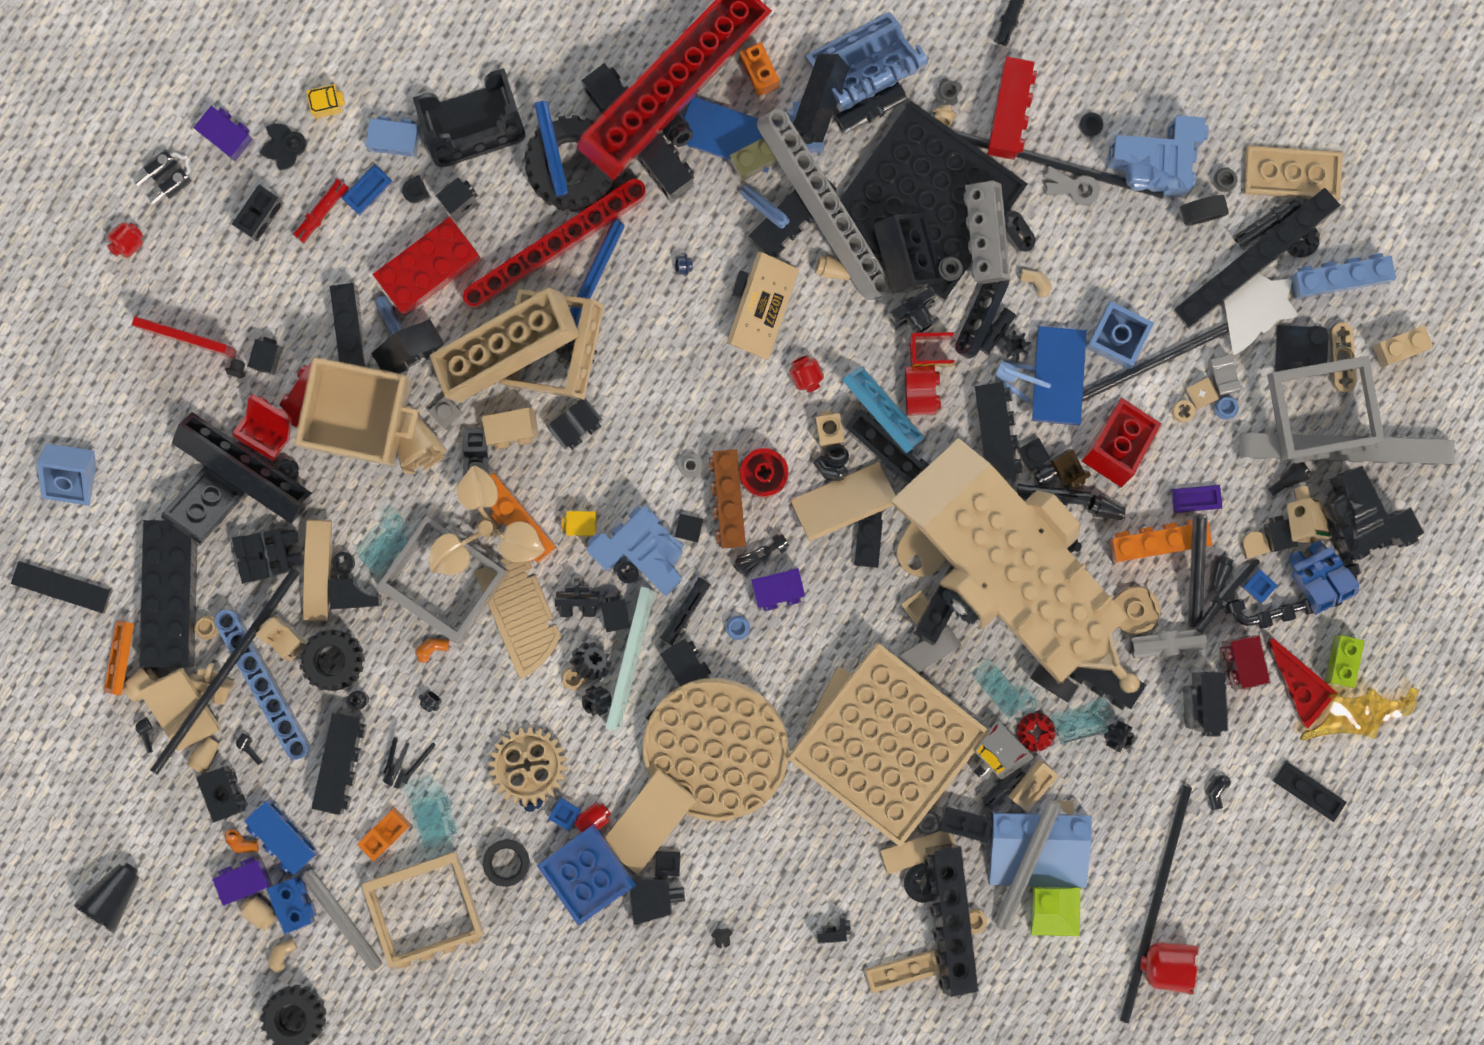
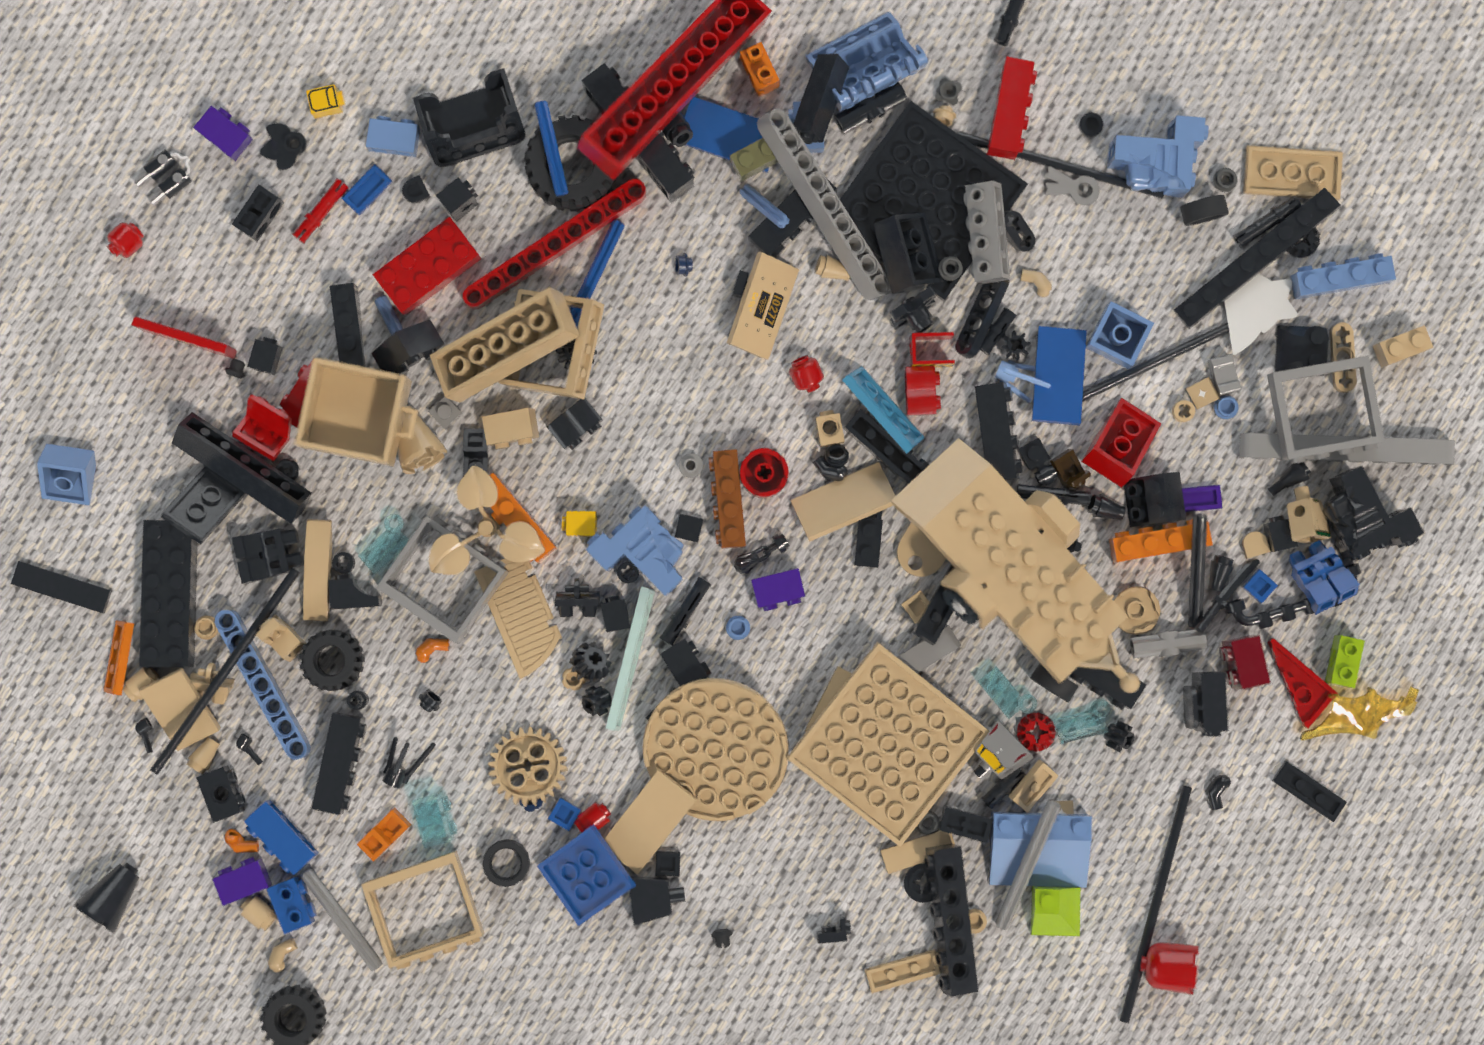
(1155, 499): none -> black slope

